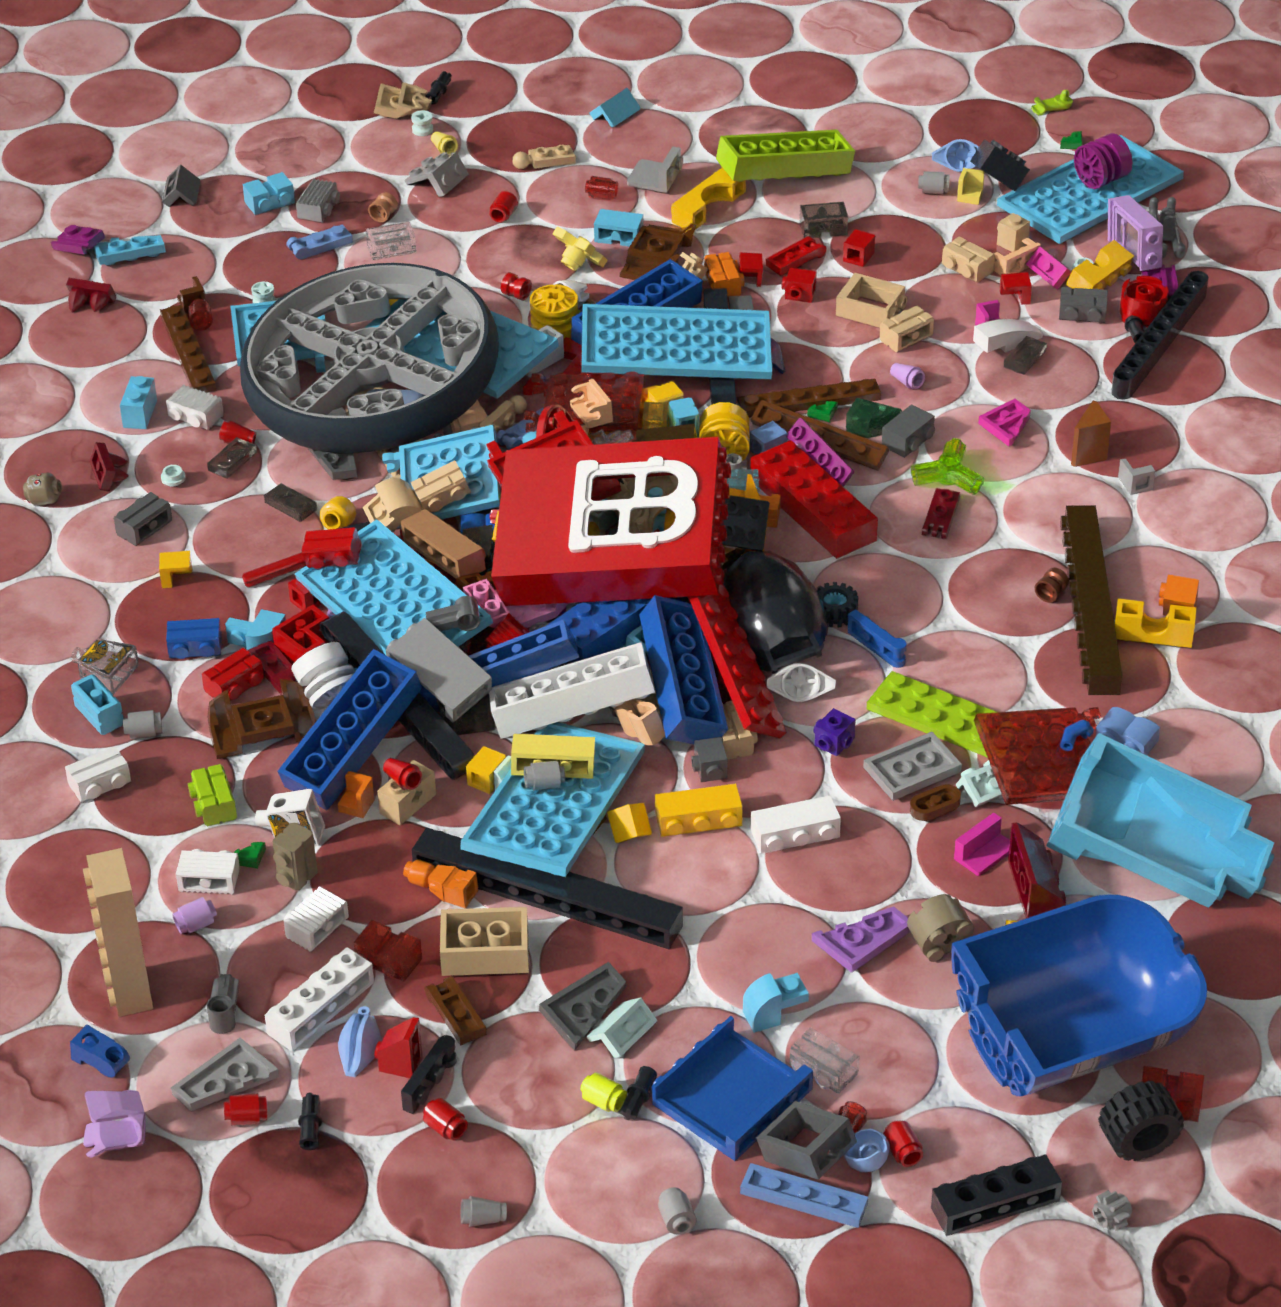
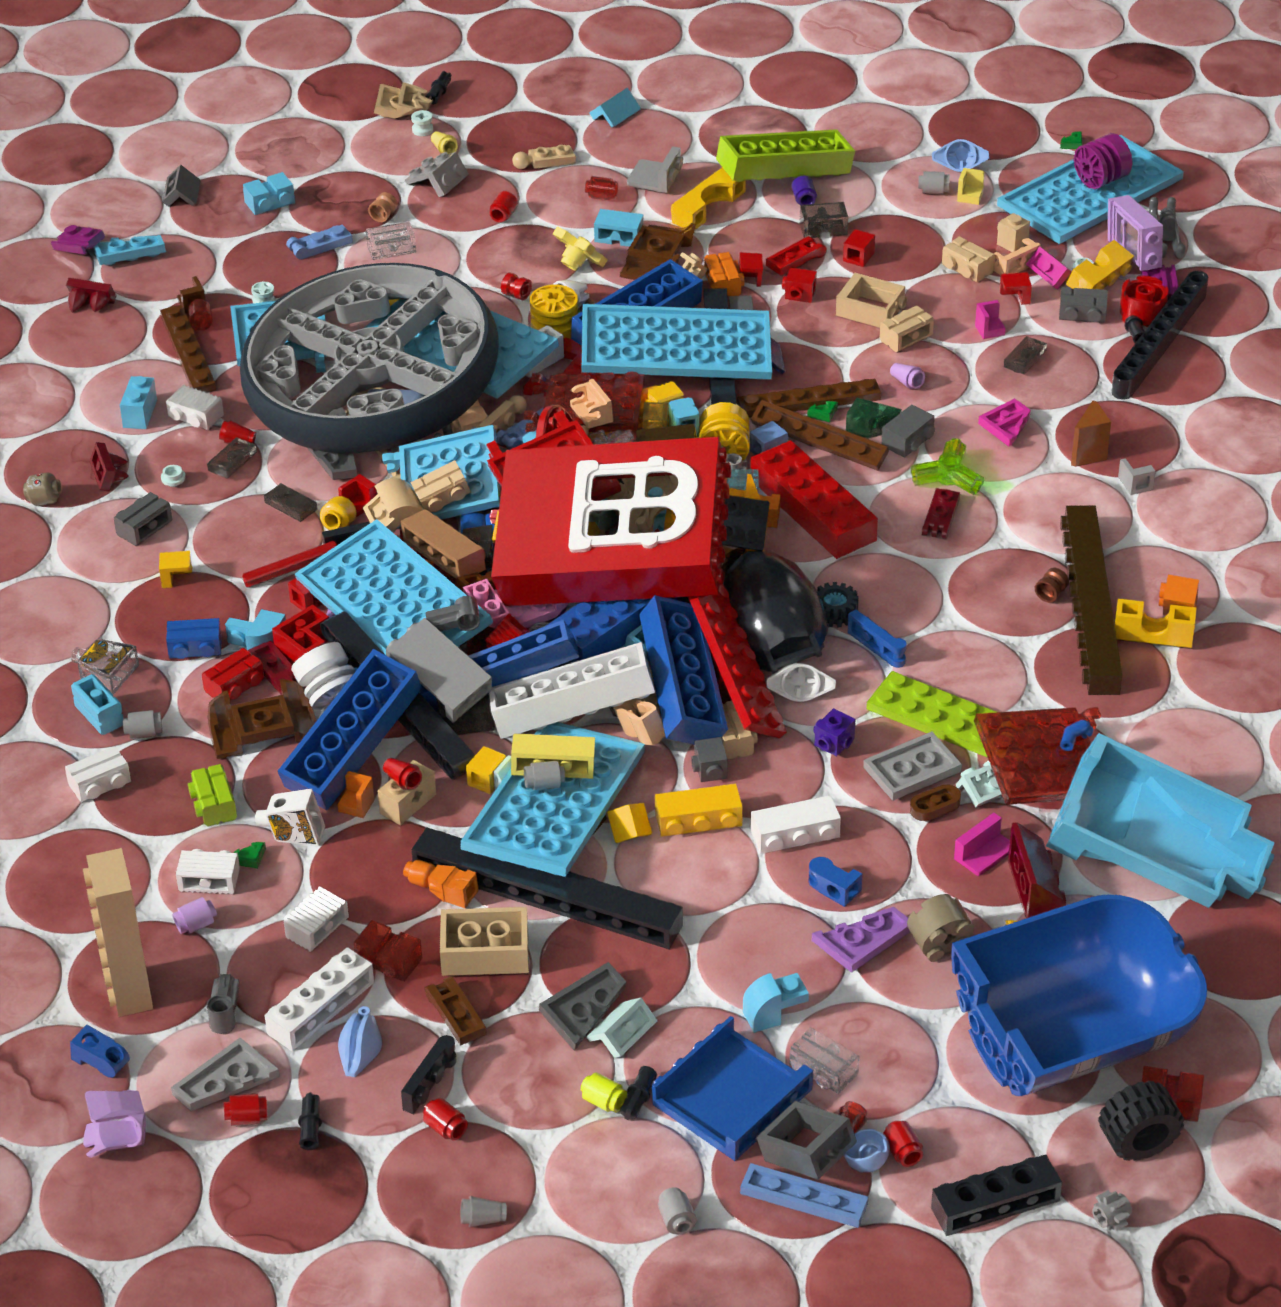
(295, 856): dark tan brick -> none
(317, 200): light grey brick -> none
(331, 547): red brick -> none
(359, 492): none -> red panel
(400, 1049): red slope -> none
(804, 190): none -> dark purple brick
(820, 451): magenta bracket -> none
(833, 881): none -> blue leg
(1003, 334): white slope -> none
(1004, 167): black brick -> none
(1059, 102): lime piece -> none
(1129, 730): medium blue brick -> none

